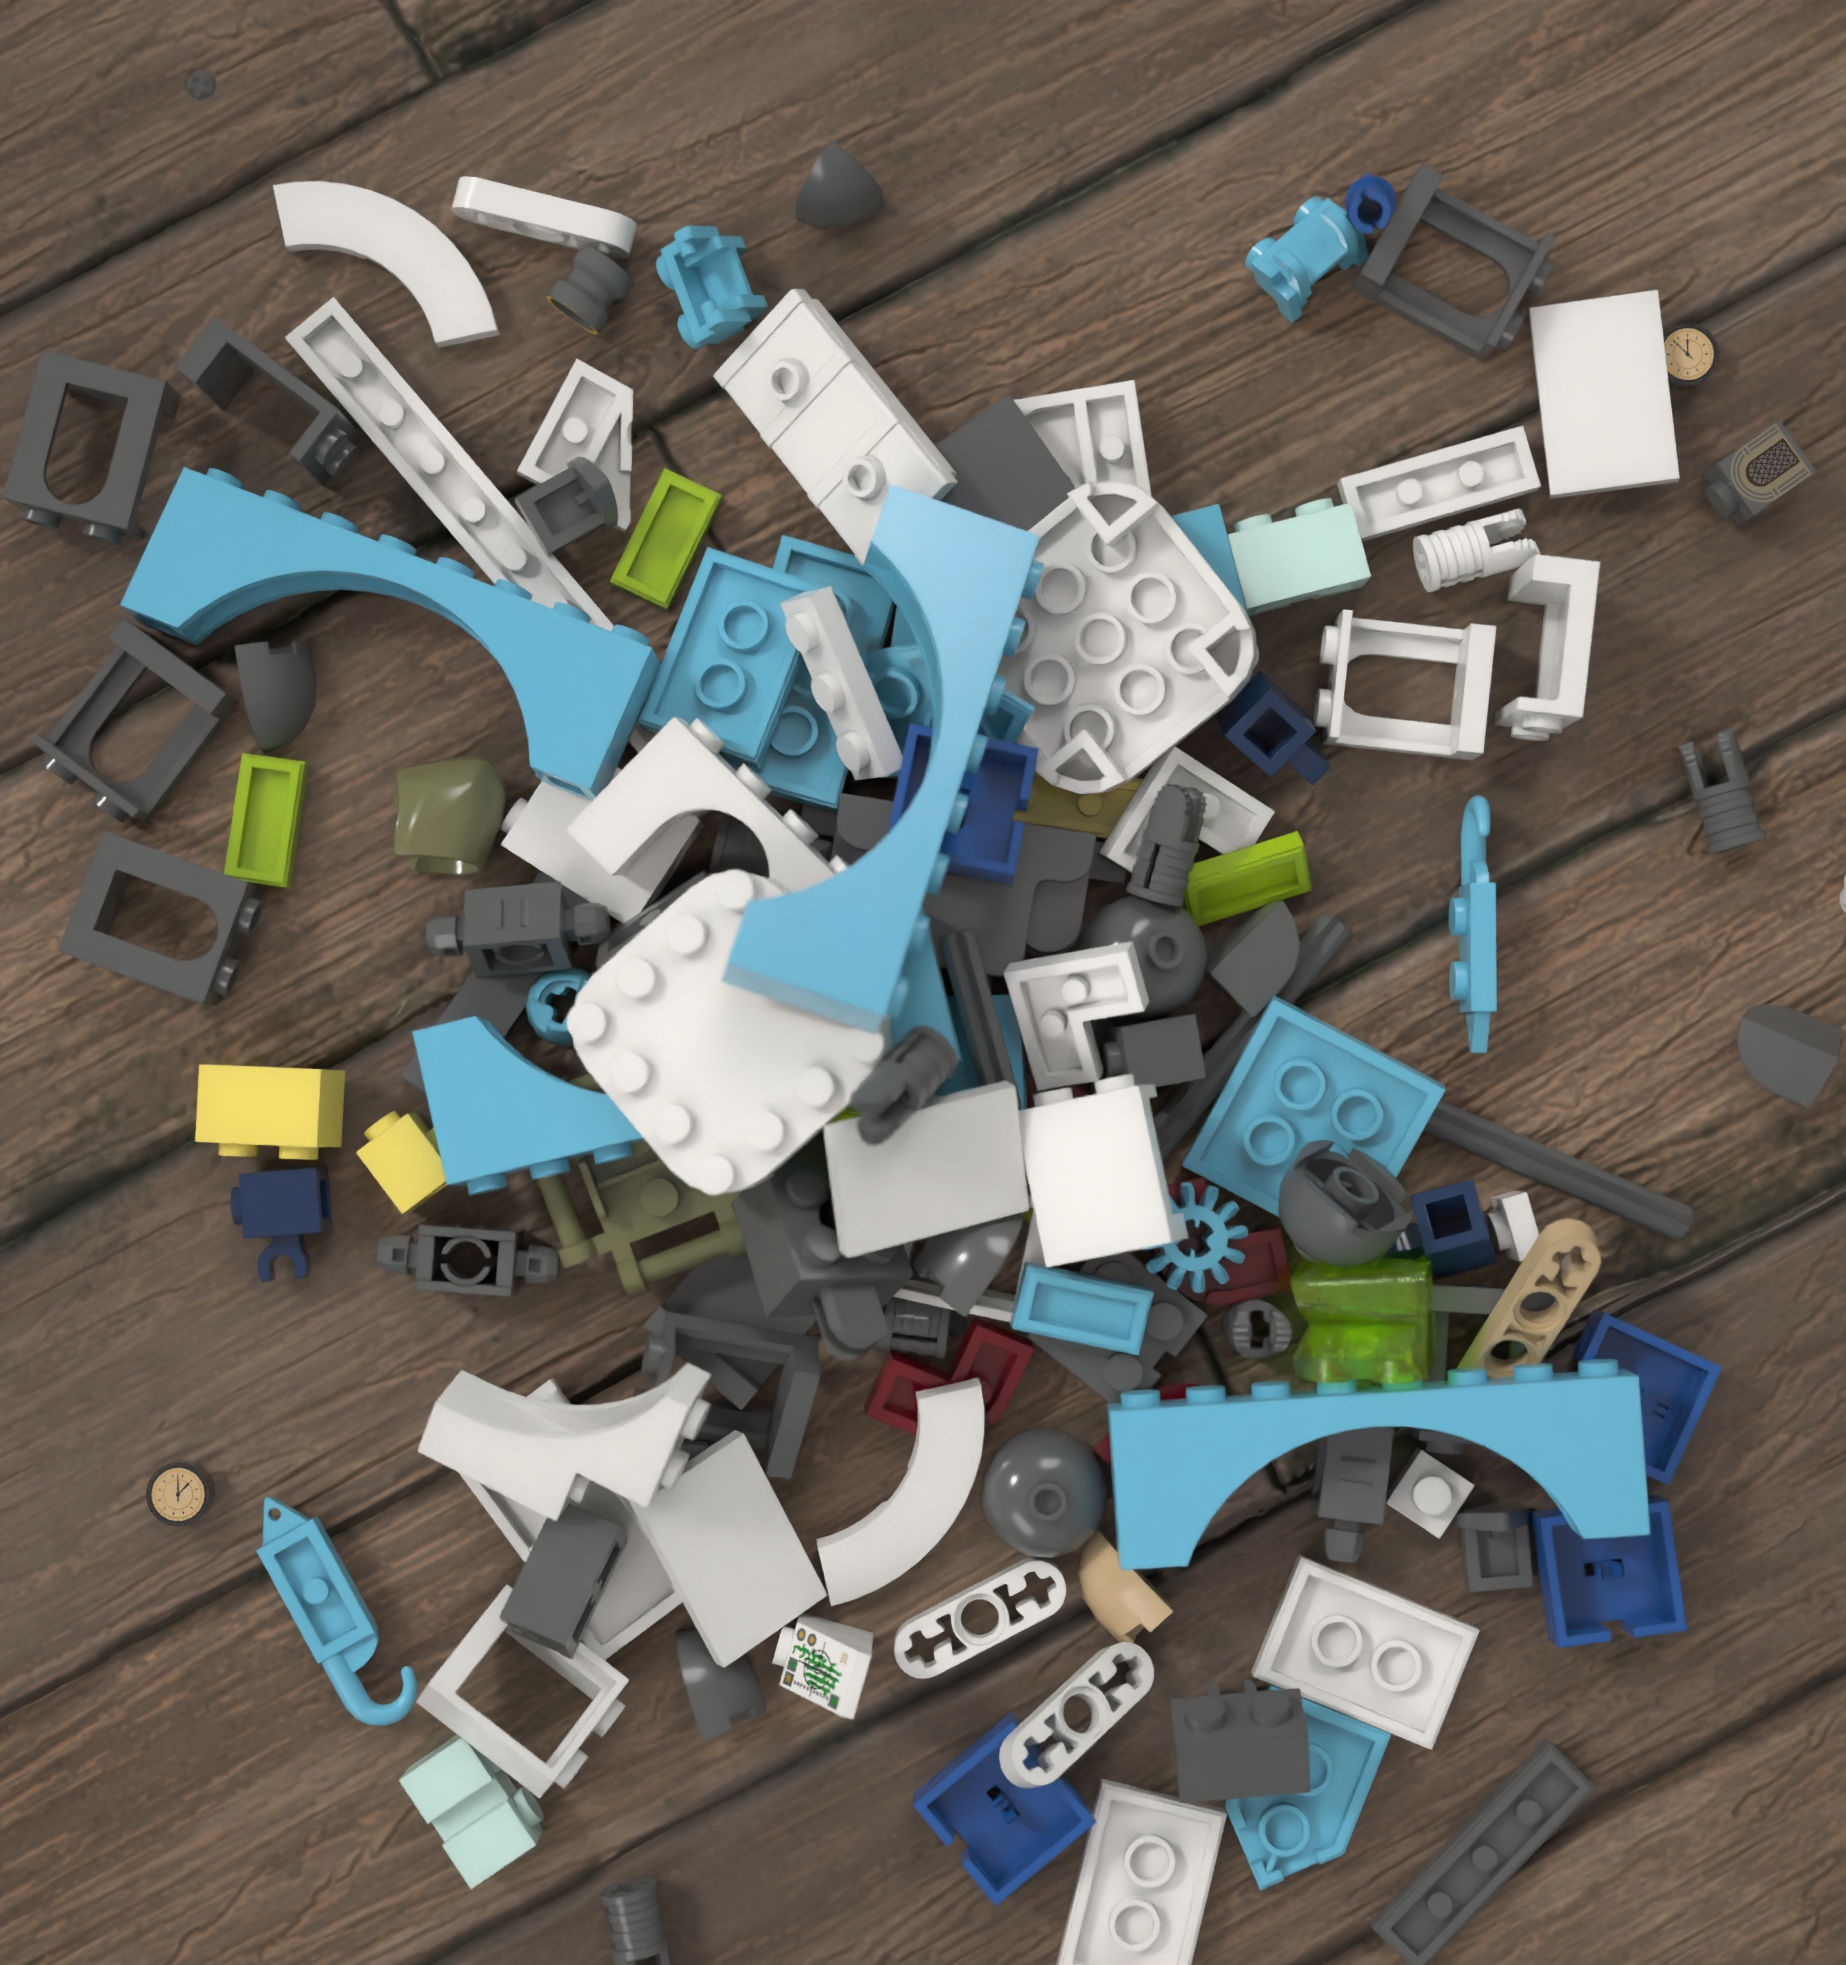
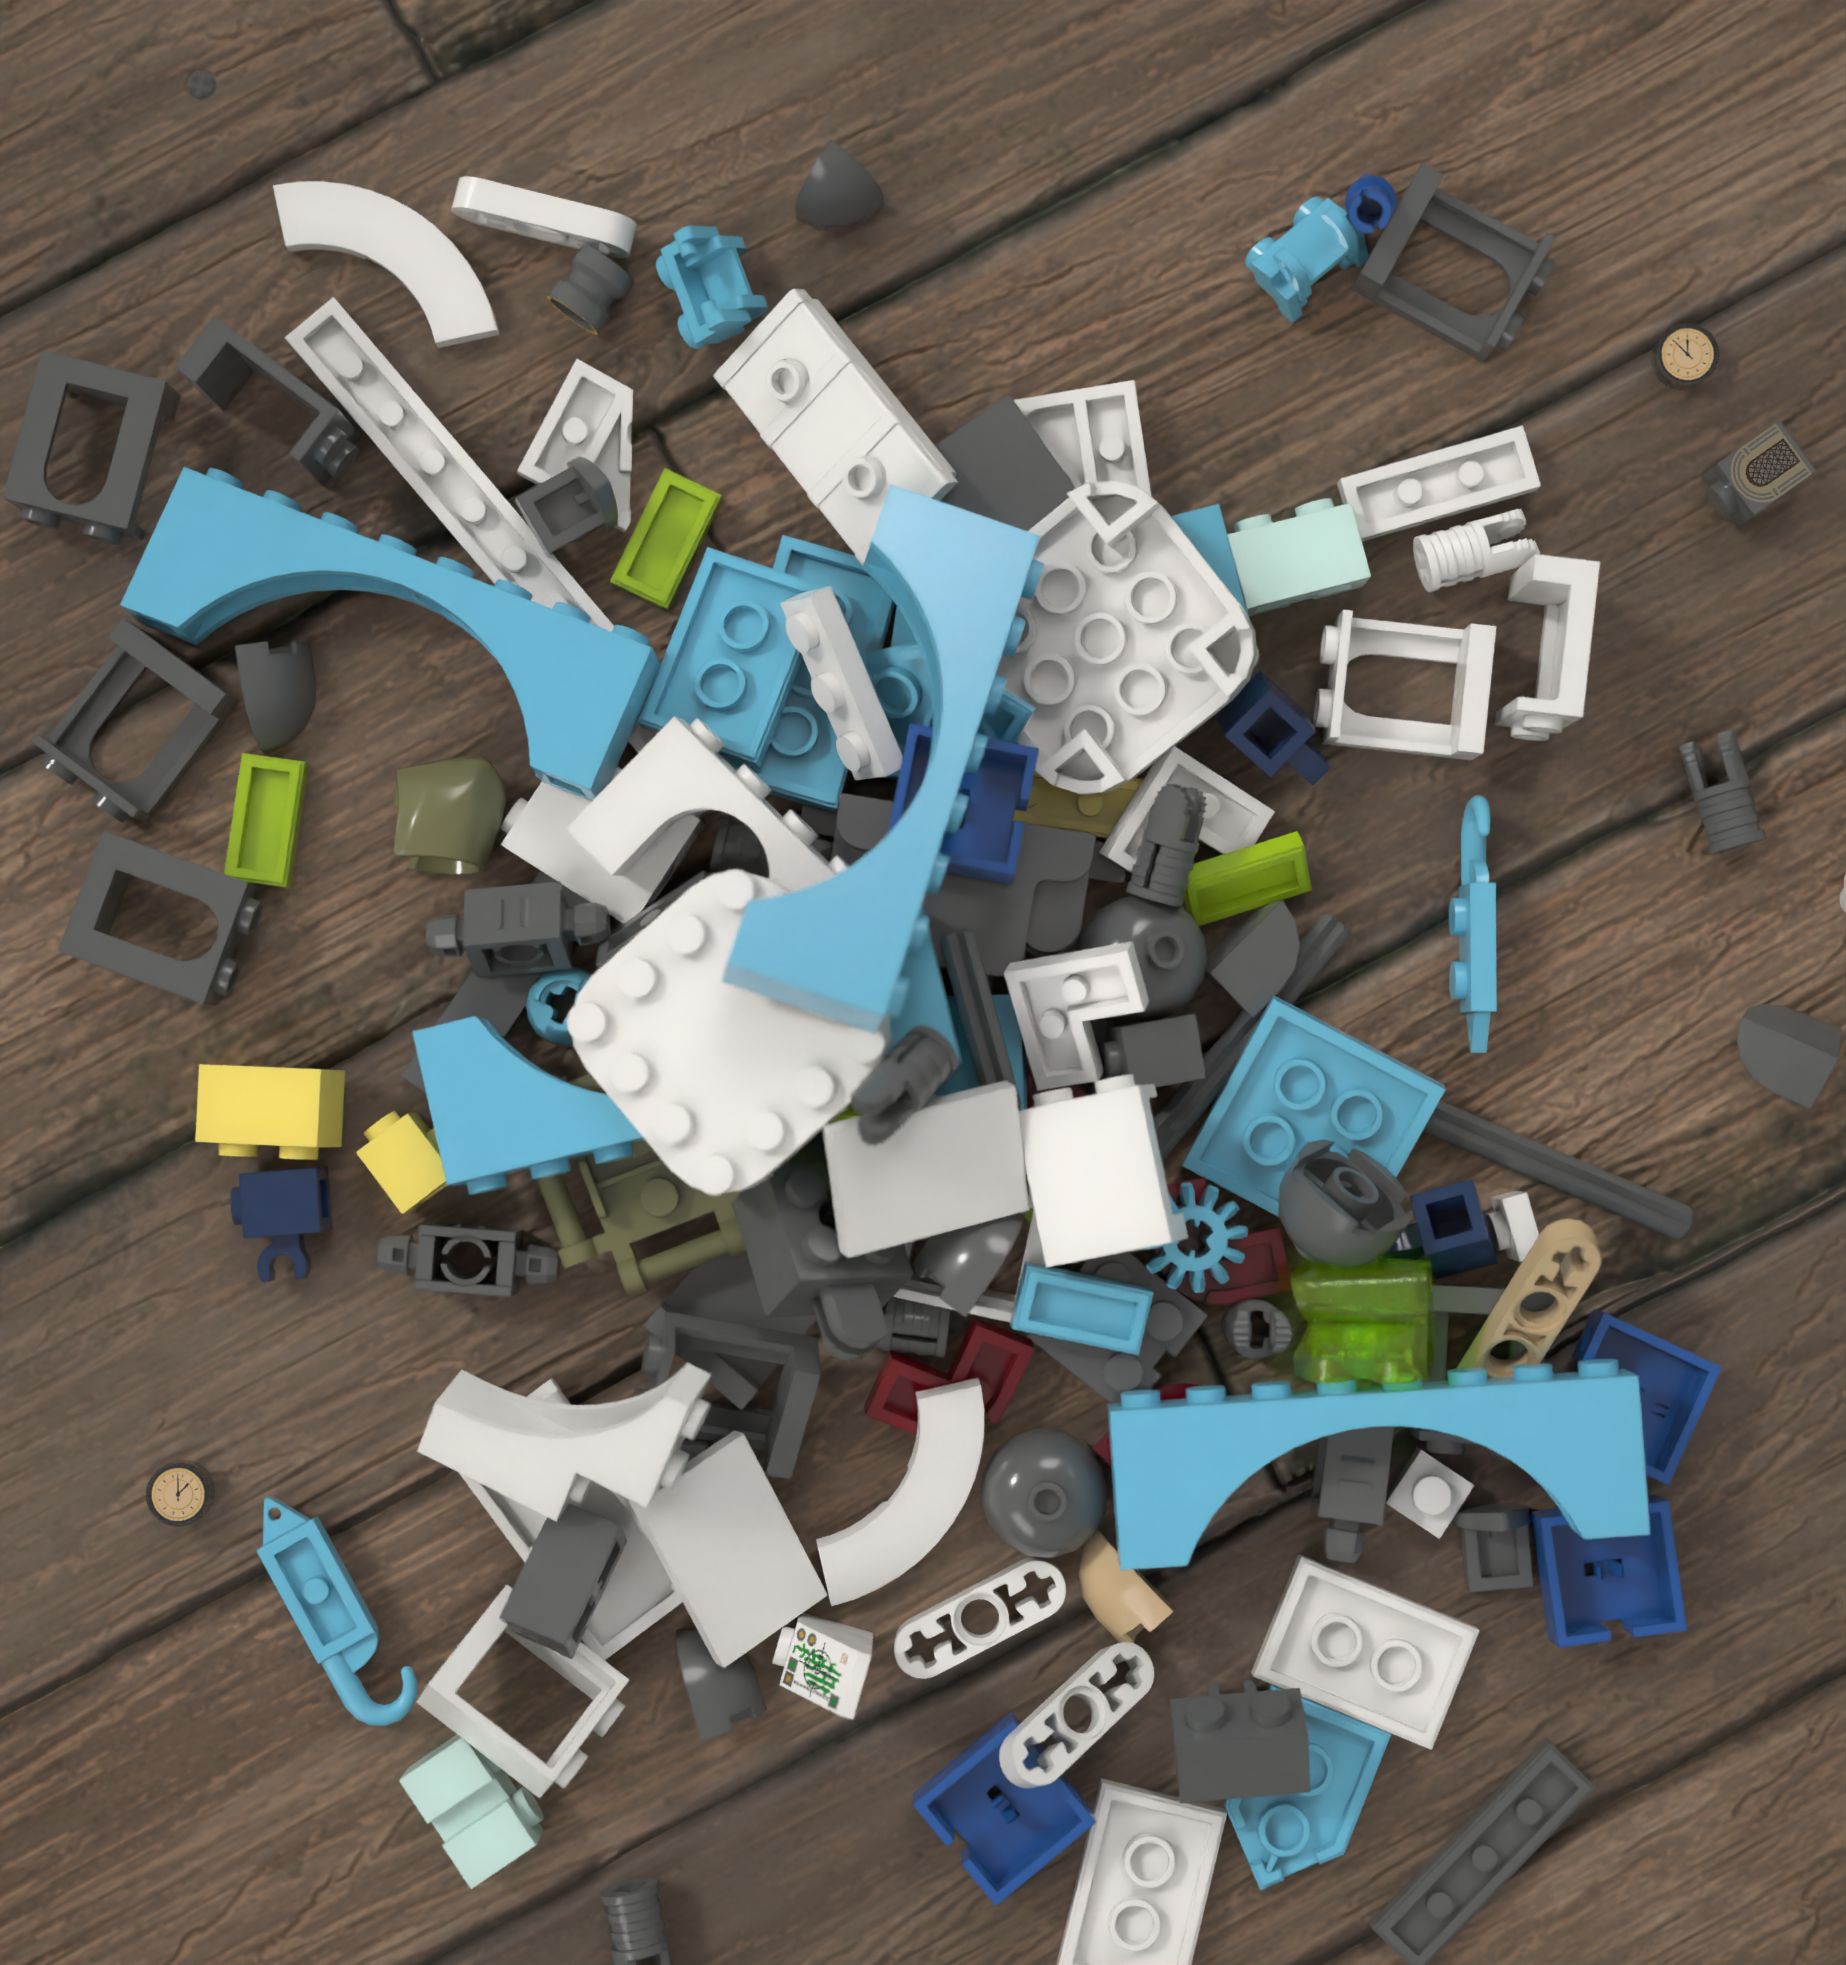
(1604, 394): white tile -> none

